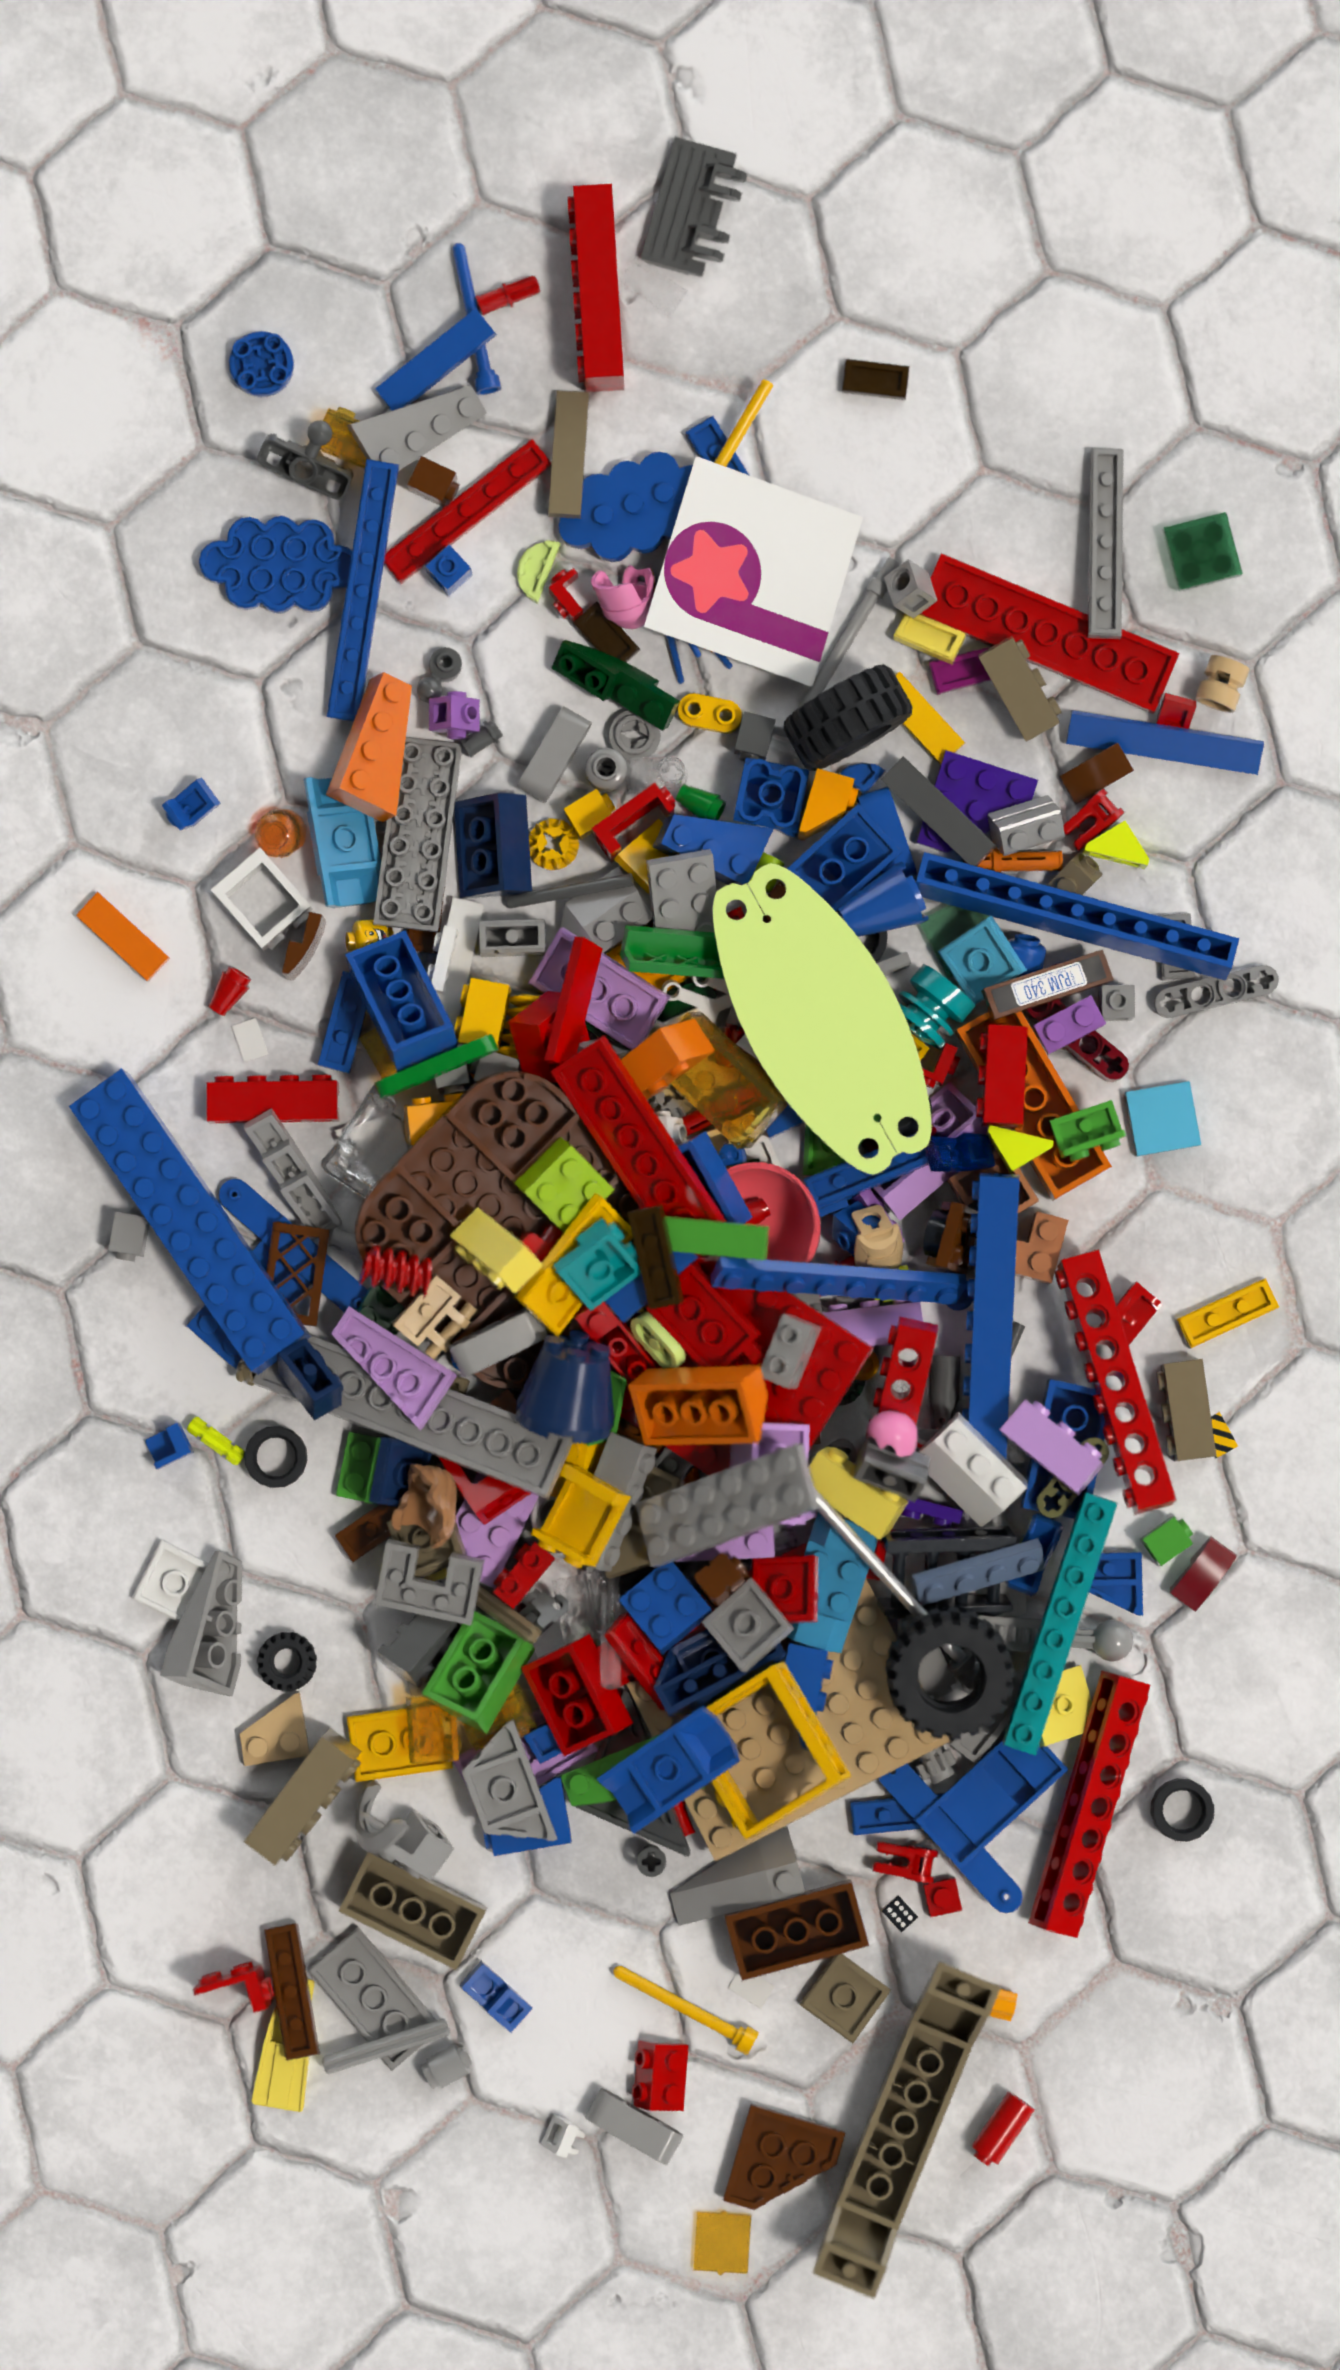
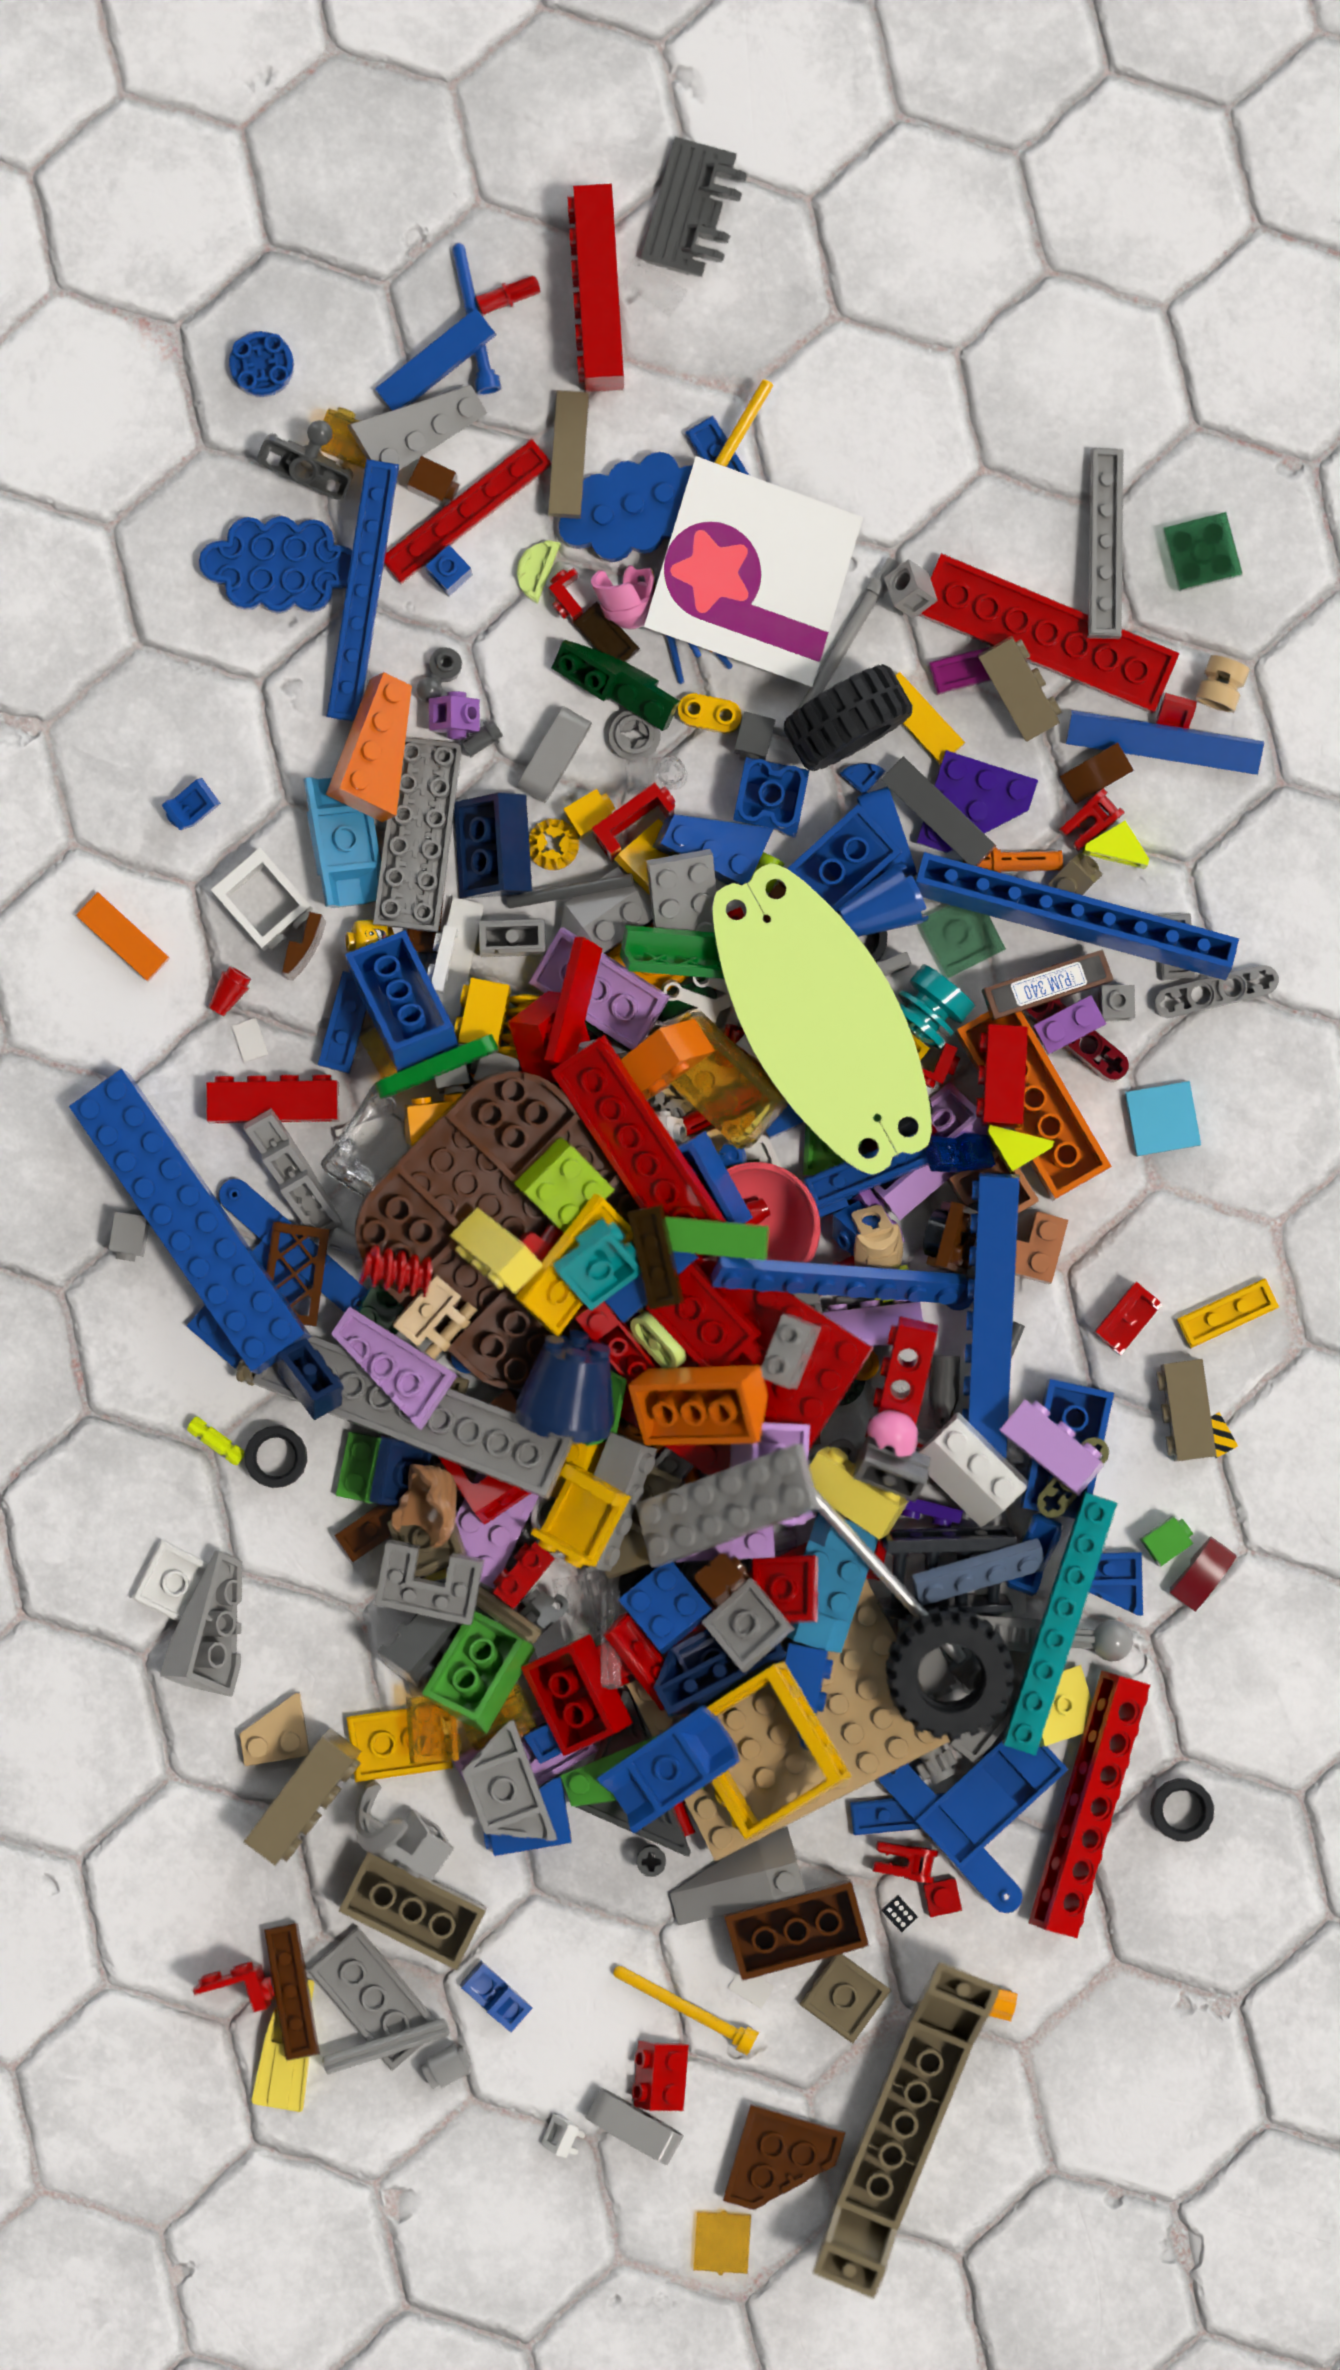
(169, 1446): blue panel -> none
(267, 1668): black tyre -> none
(280, 832): clear orange hair -> none
(497, 1342): light grey beam -> none
(606, 758): light grey head -> none
(701, 802): green cone -> none
(827, 802): light orange slope -> none
(875, 379): dark brown tile -> none
(930, 637): light yellow tile -> none
(981, 959): medium azure tile -> none
(1002, 2129): red brick -> none
(1026, 825): light grey brick -> none
(1029, 951): blue head -> none
(1087, 1130): bright green bracket -> none
(1090, 1269): red brick -> none

